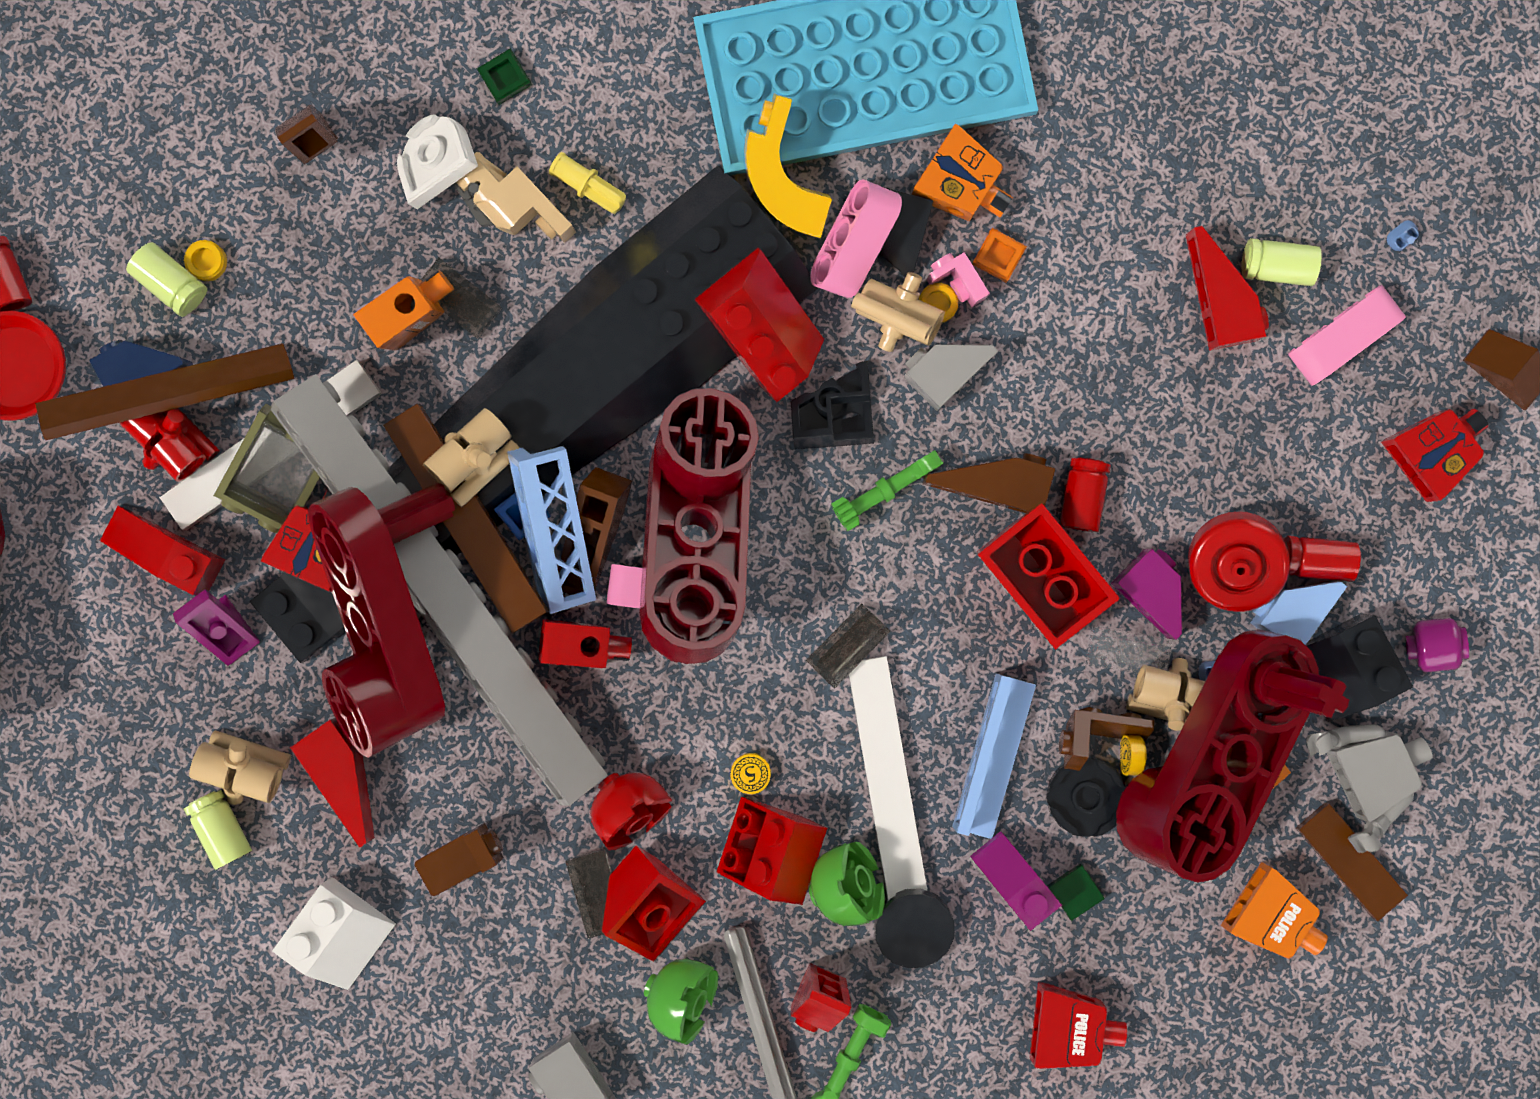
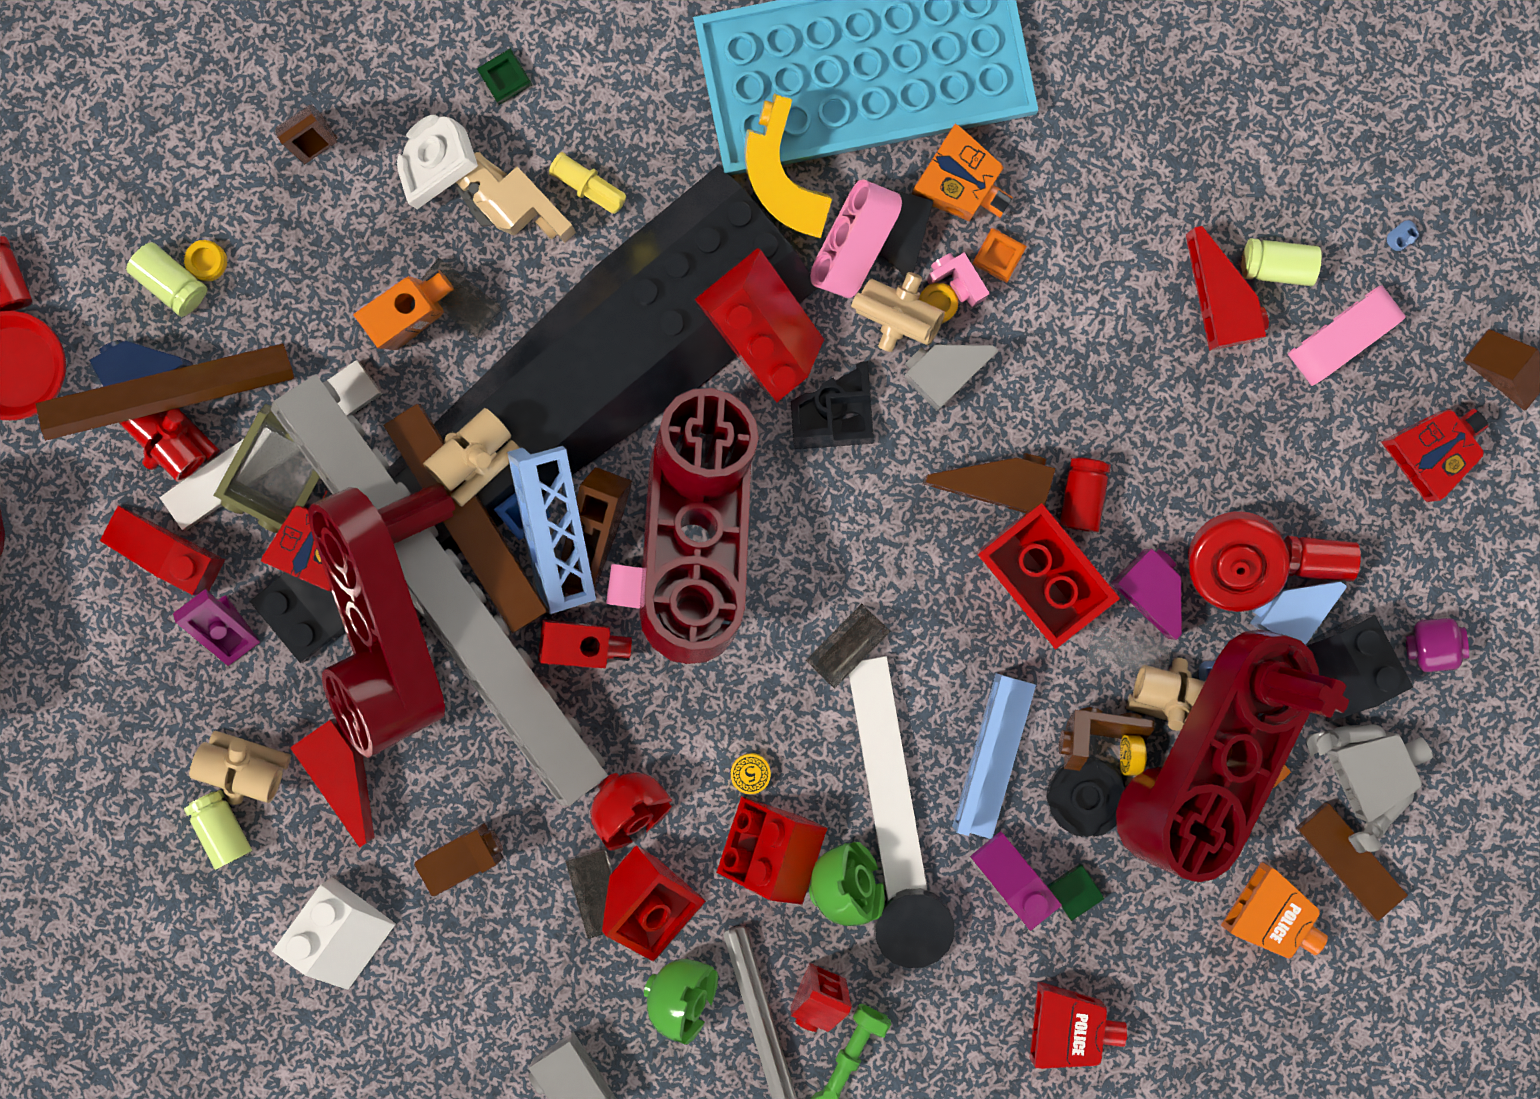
(884, 490): bright green piece -> none

